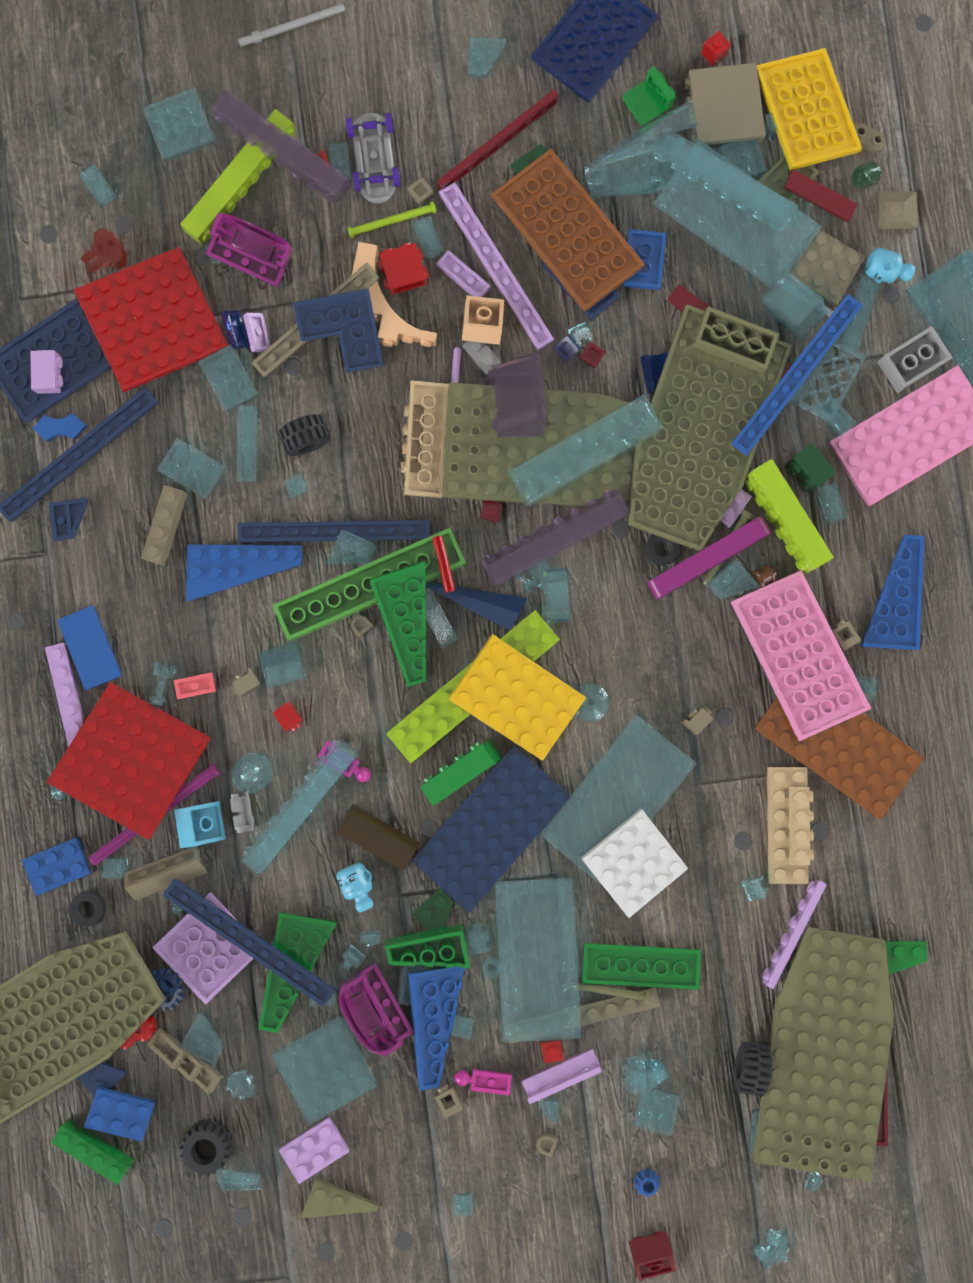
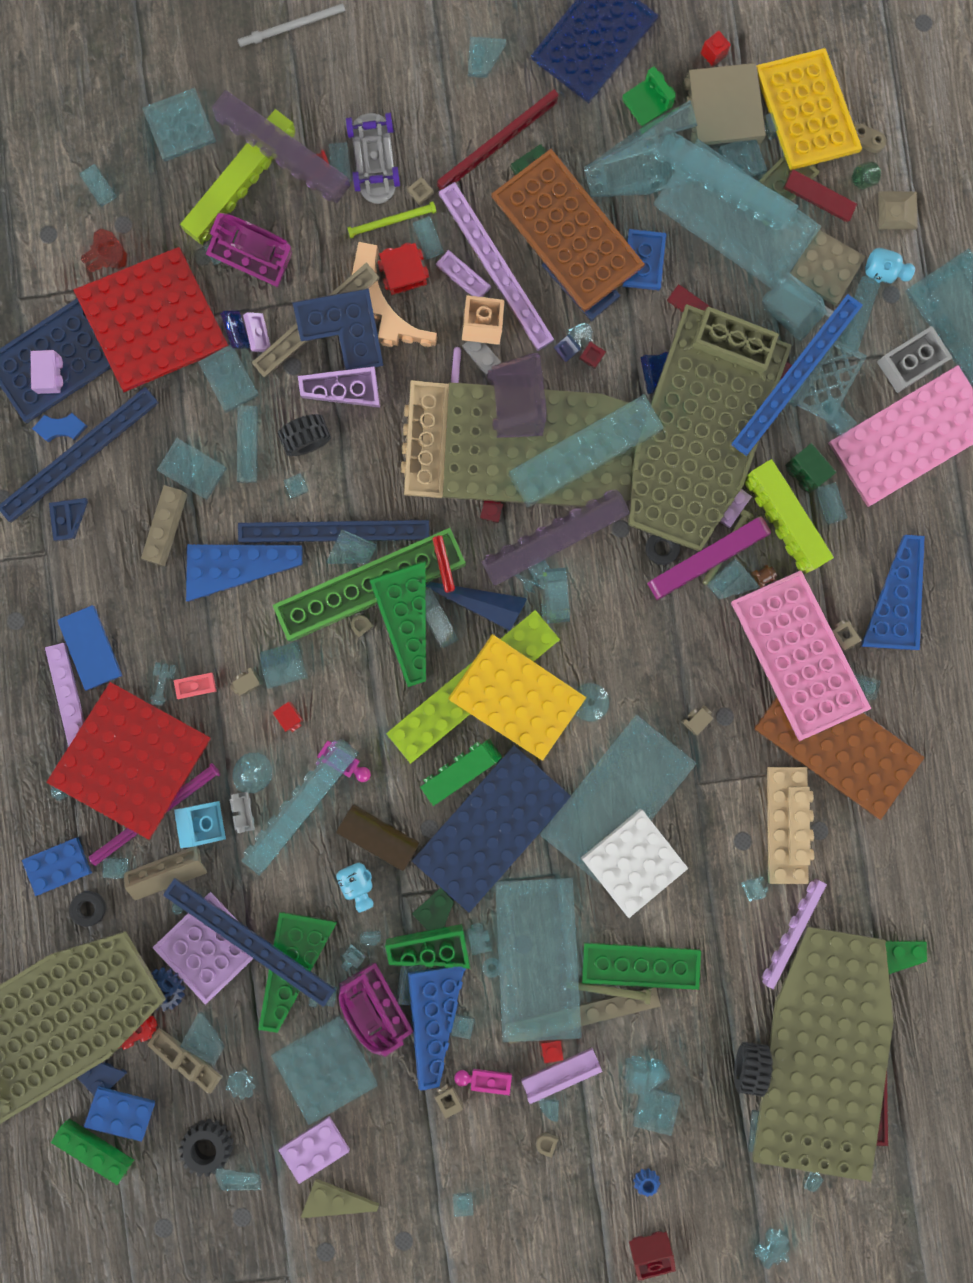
(345, 386): none -> lavender wedge

